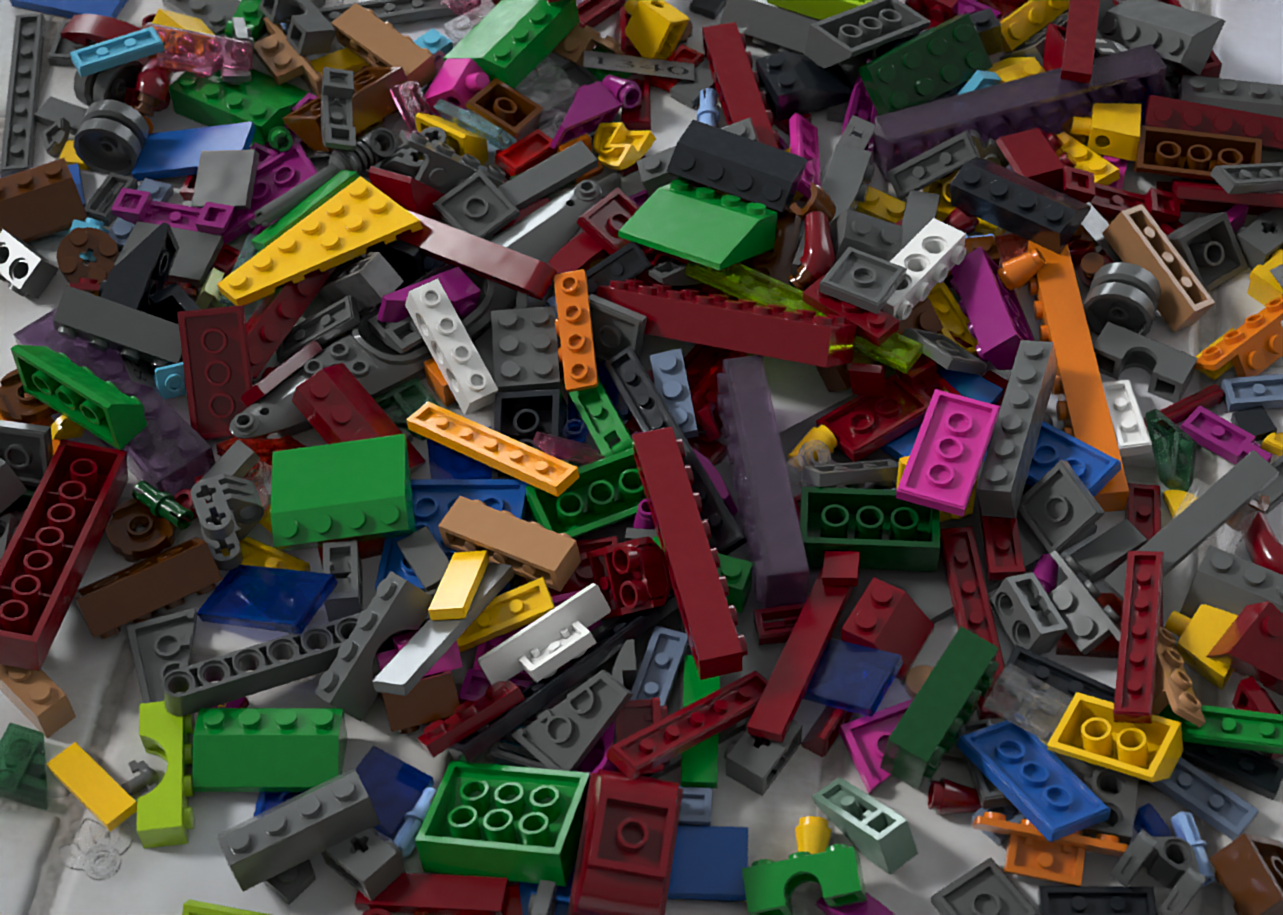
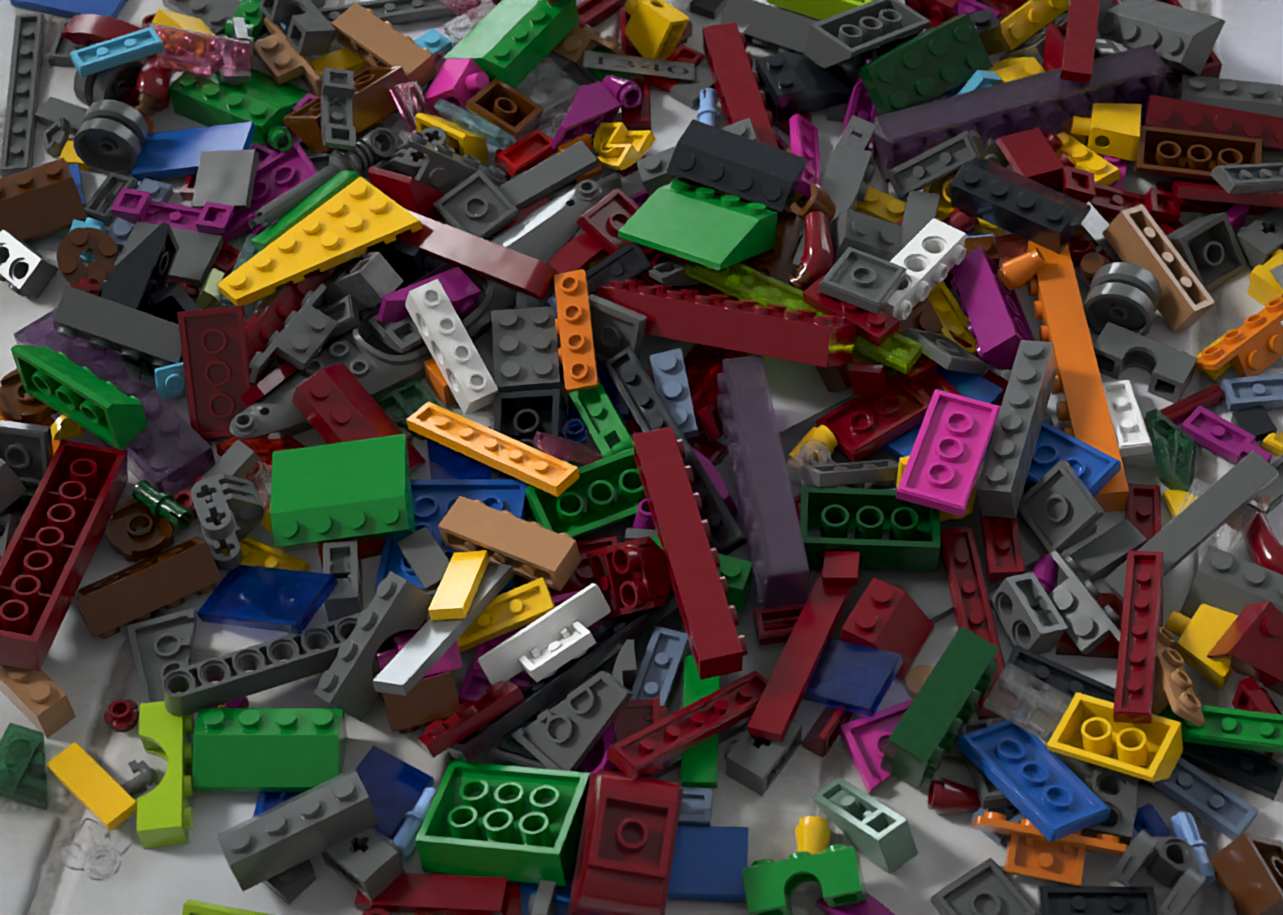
(125, 721): none -> dark red plate
(300, 339): none -> dark grey bracket

